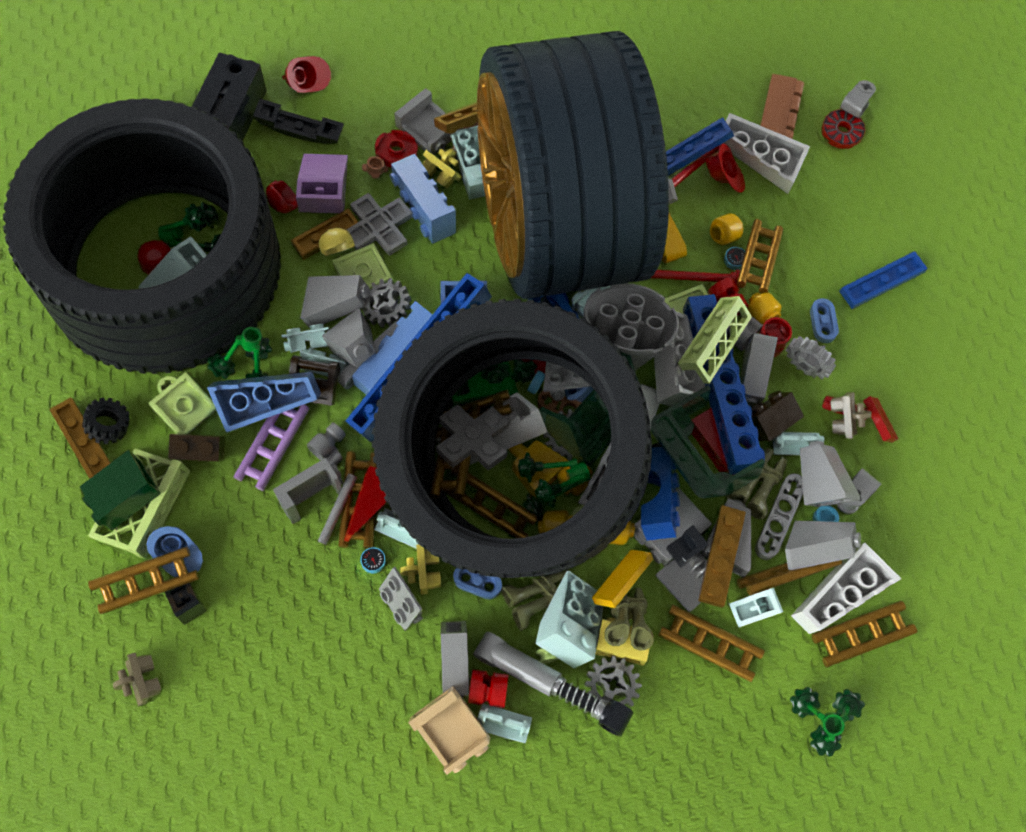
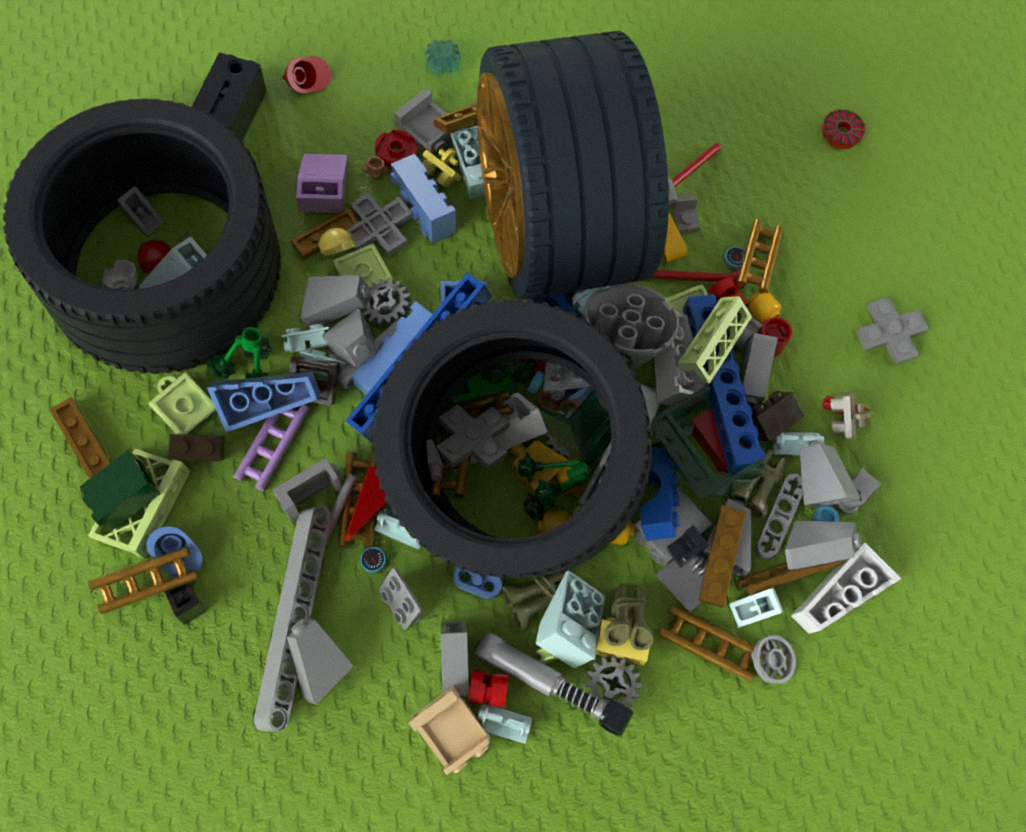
(102, 432): black tyre -> none
(121, 276): none -> white hair
(139, 211): none -> light grey slope
(142, 689): dark tan hips -> none
(197, 218): dark green plant -> none
(281, 197): red hair -> none
(297, 126): black slope -> none
(301, 604): none -> light grey beam
(316, 660): none -> light grey slope
(323, 444): light grey piece -> none
(426, 580): light yellow hips -> none
(434, 461): none -> light grey bar
(442, 56): none -> clear light blue gear
(503, 503): pearl gold bar -> none
(622, 578): yellow tile -> none
(685, 213): none -> light grey slope
(698, 145): blue plate -> none
(725, 169): red piece -> none
(726, 229): yellow head -> none
(766, 151): white wedge -> none
(774, 659): none -> light grey wheel
(782, 104): nougat windscreen -> none
(810, 357): light grey gear -> none
(824, 322): medium blue plate -> none
(827, 735): dark green plant -> none
(858, 98): light grey piece -> none
(867, 619): pearl gold bar -> none
(880, 419): red tile -> none
(883, 280): blue plate -> none
(892, 331): none -> light grey plate

